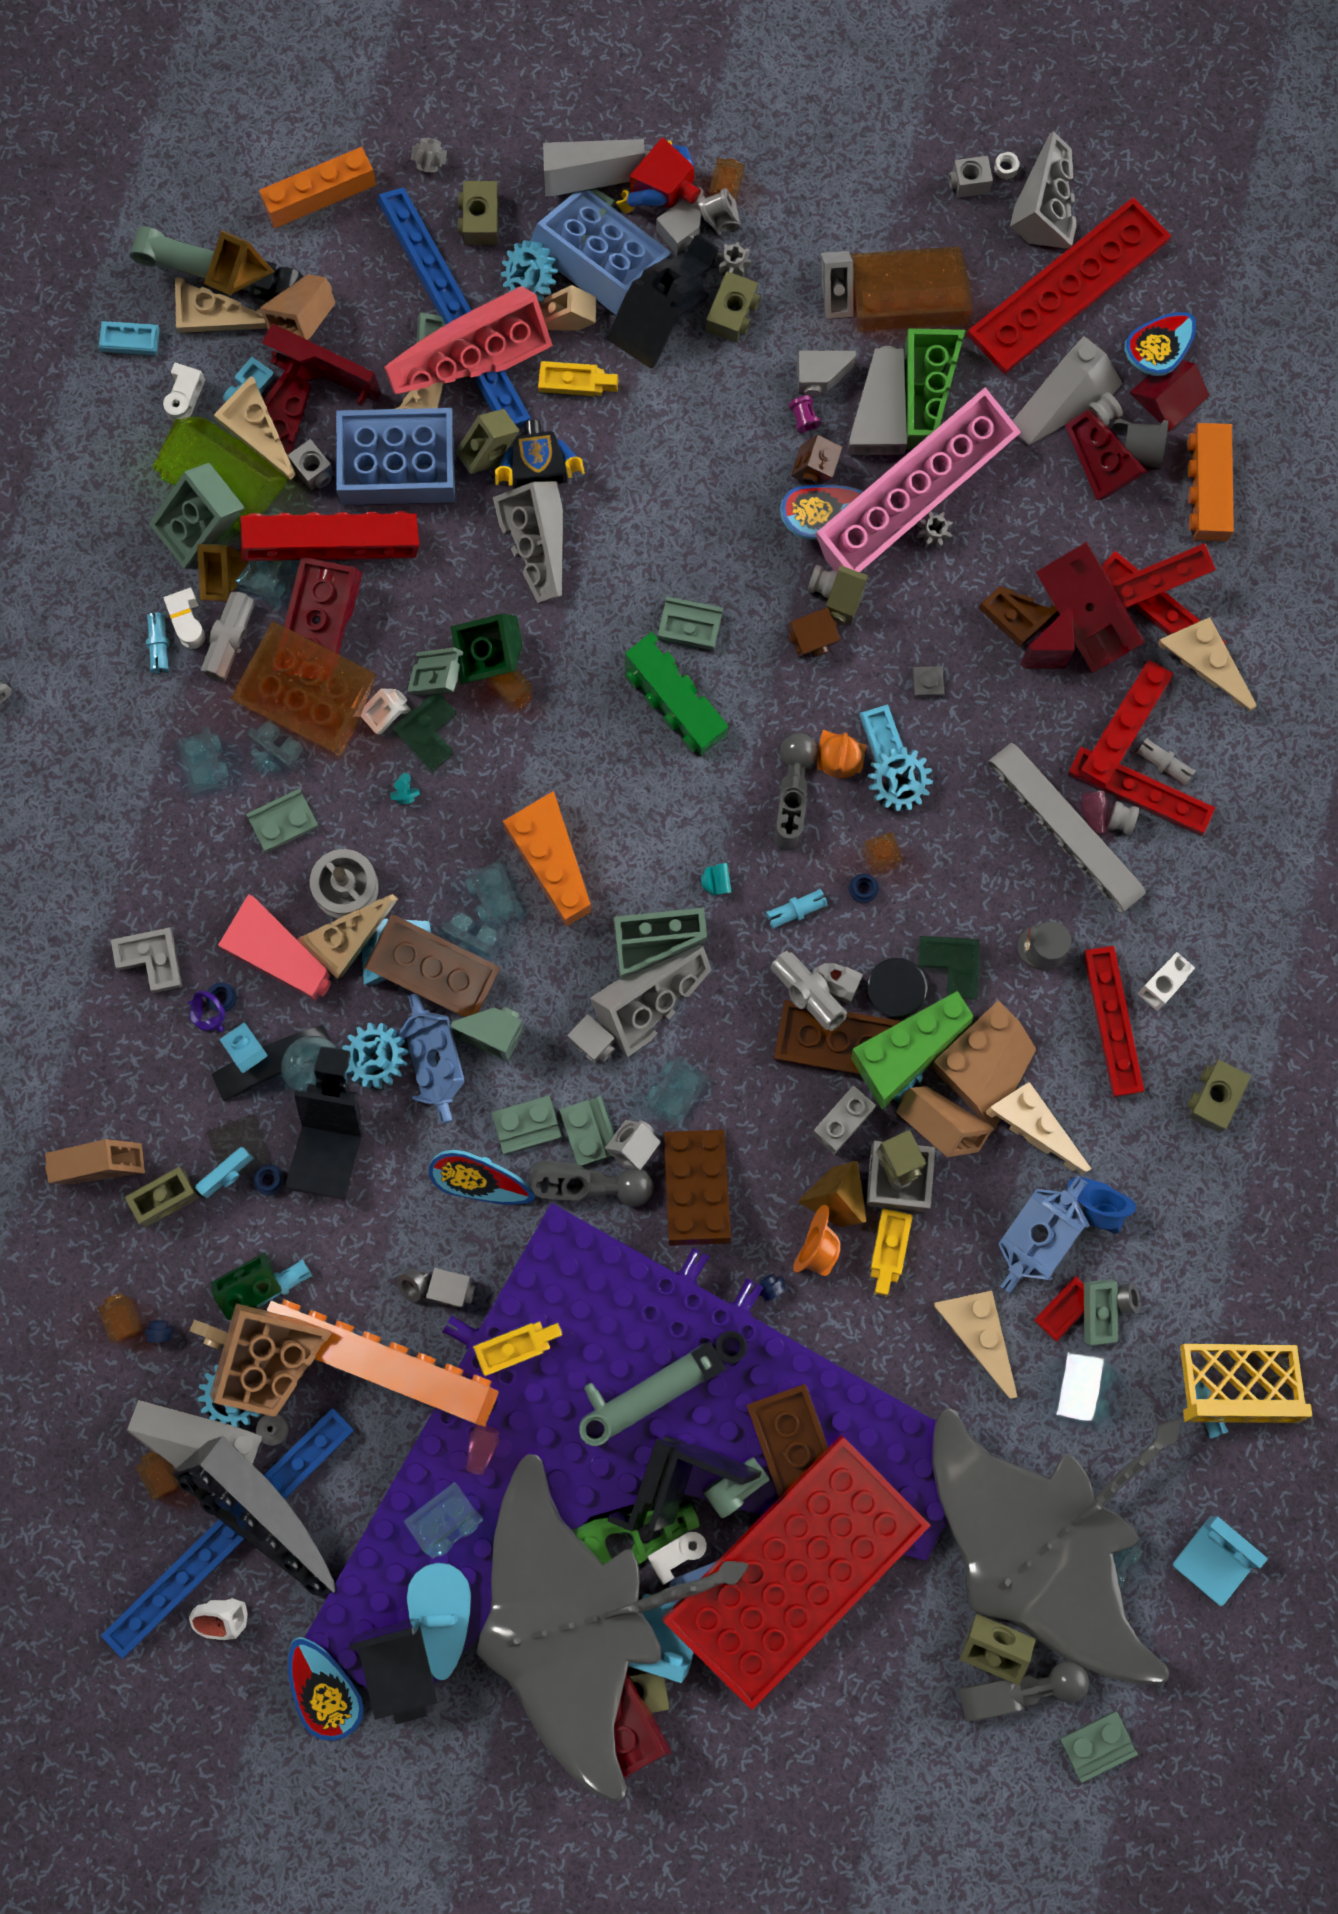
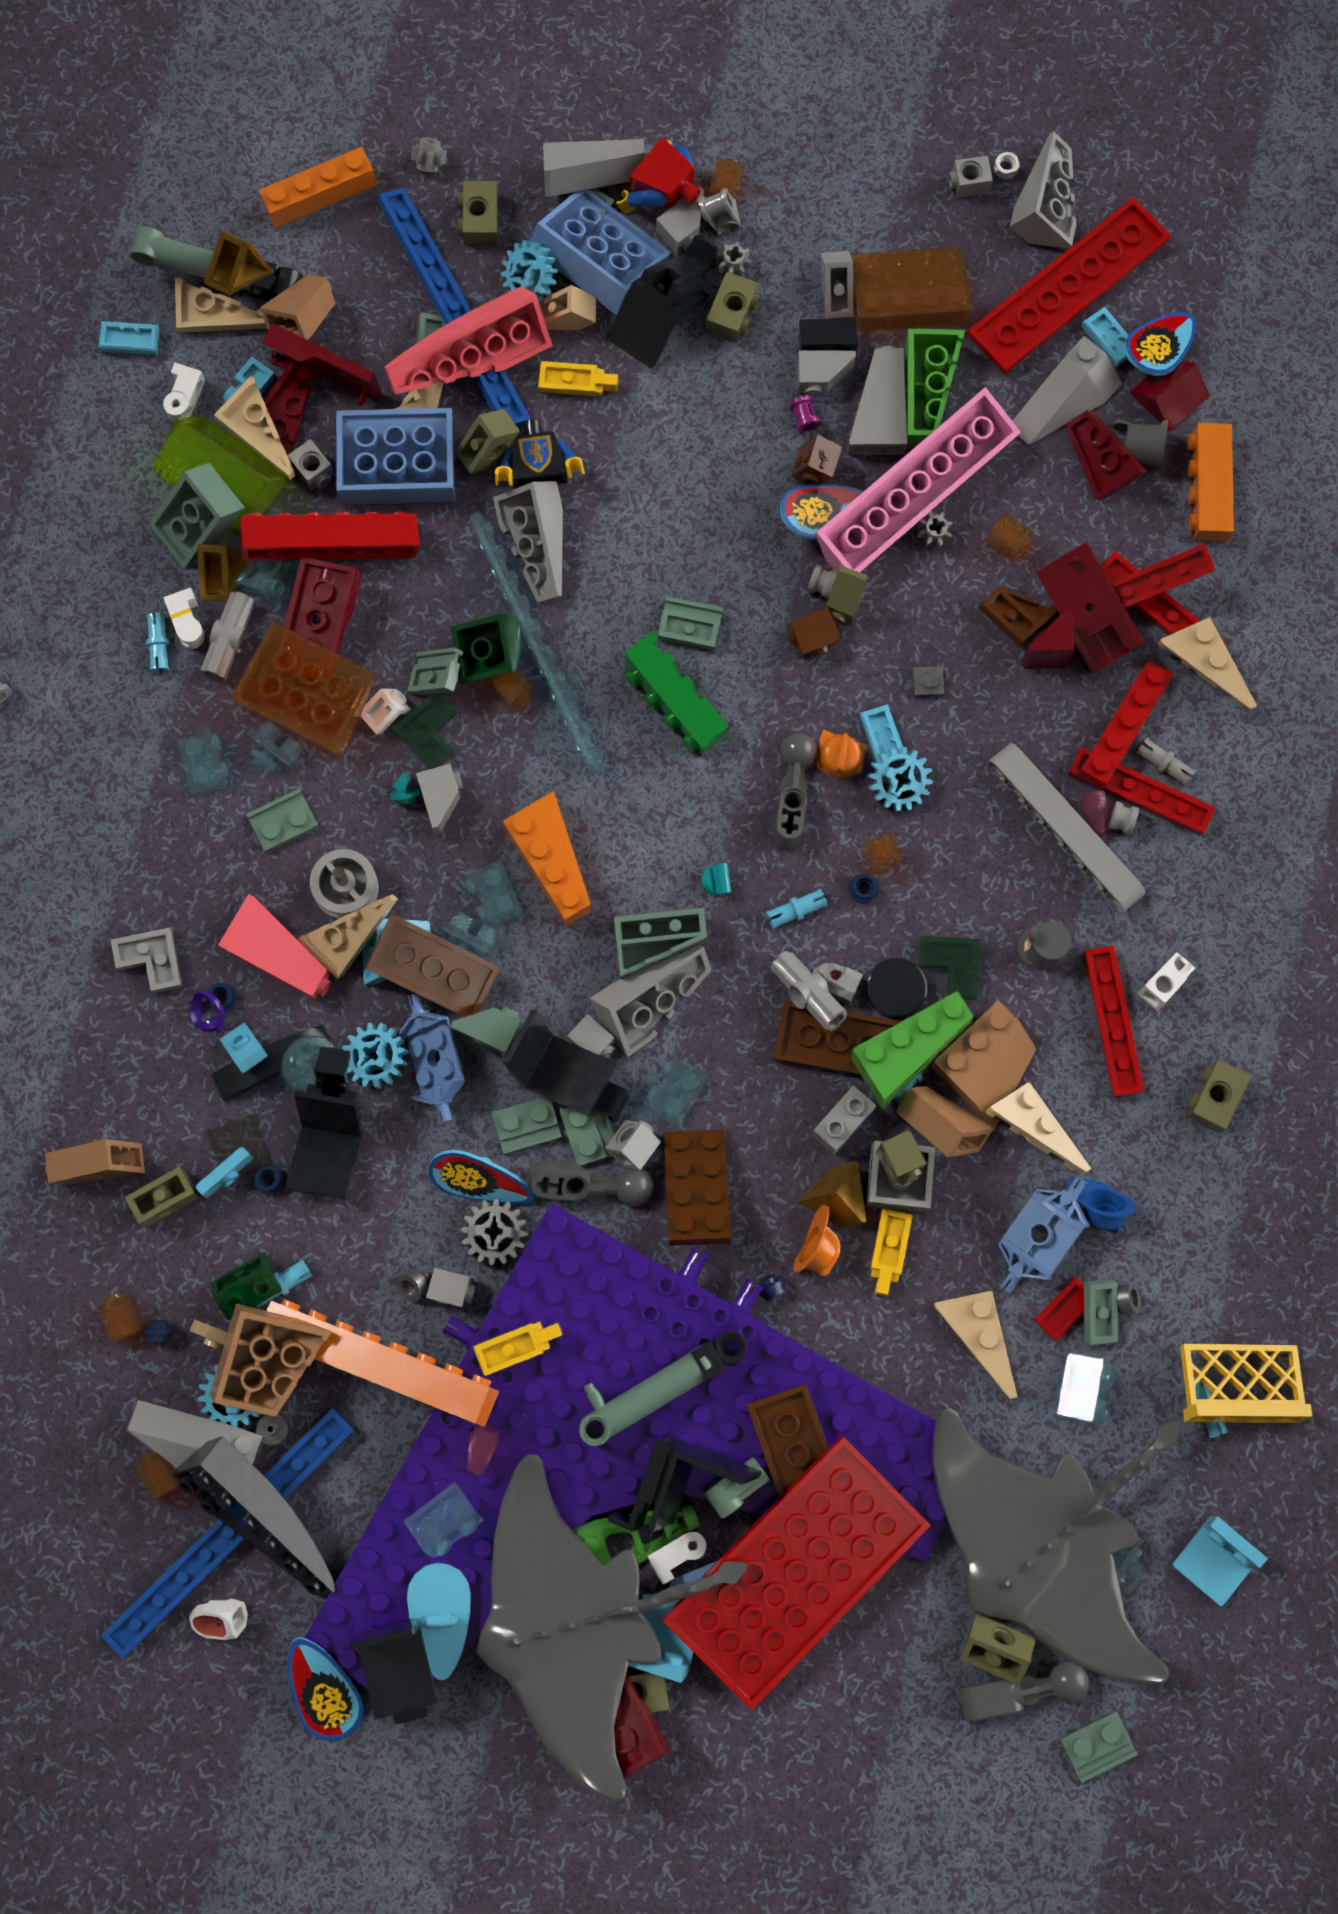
(440, 793): none -> light grey slope
(479, 1231): none -> light grey gear
(541, 653): none -> clear light blue plate
(563, 1071): none -> black piece
(828, 335): none -> black hinge
(1010, 538): none -> clear orange brick
(1106, 408): light grey wheel -> none
(1107, 335): none -> medium azure plate

